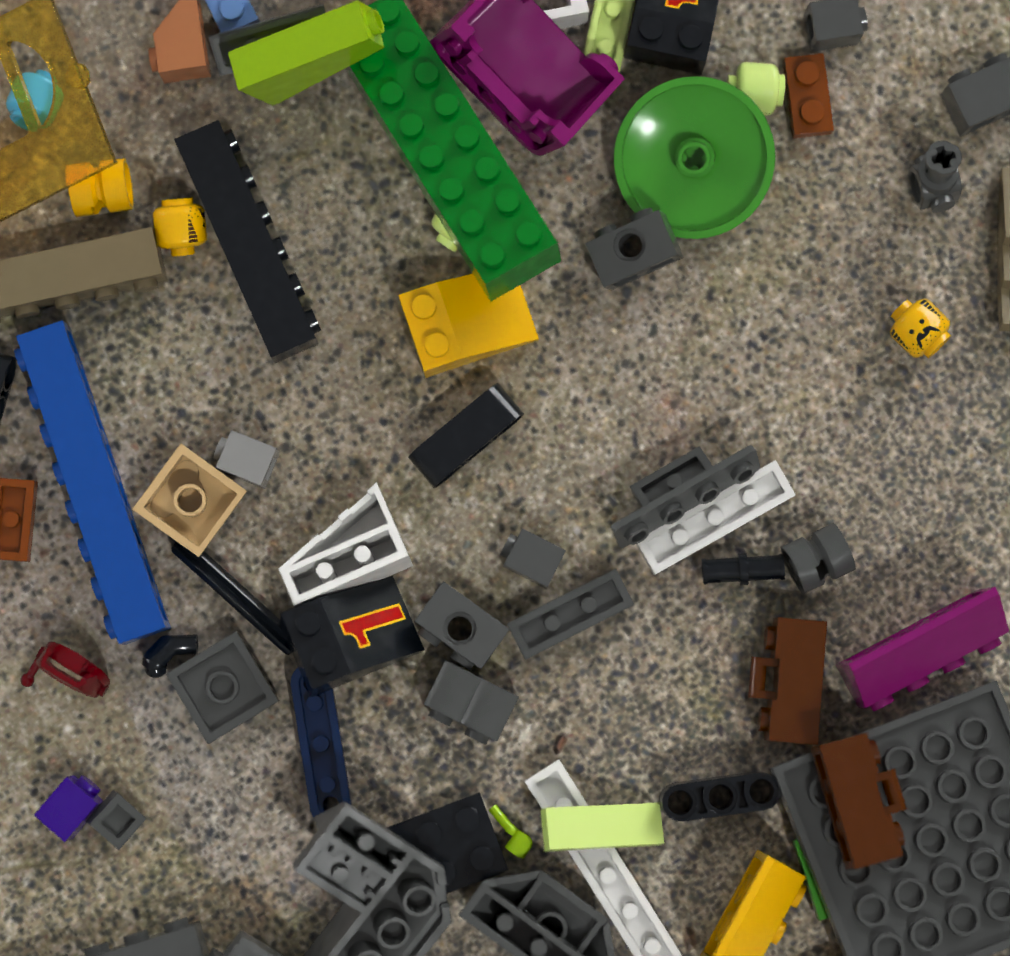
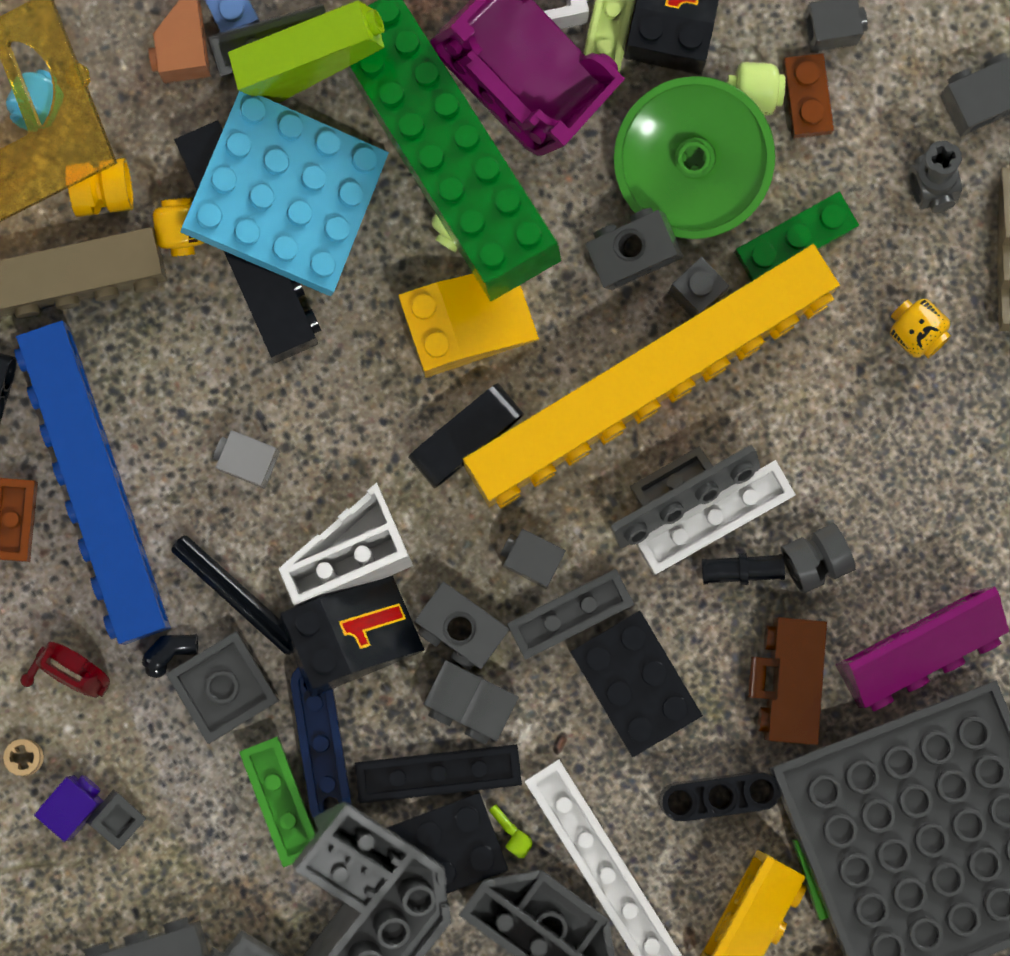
(15, 767): none -> tan bush
(189, 500): tan slope -> none
(279, 798): none -> bright green plate
(285, 192): none -> medium azure plate
(438, 773): none -> black tile
(602, 826): yellowish green tile -> none
(636, 684): none -> black plate
(650, 376): none -> yellow brick
(698, 288): none -> dark grey brick
(816, 225): none -> green plate
(854, 802): reddish brown piece -> none

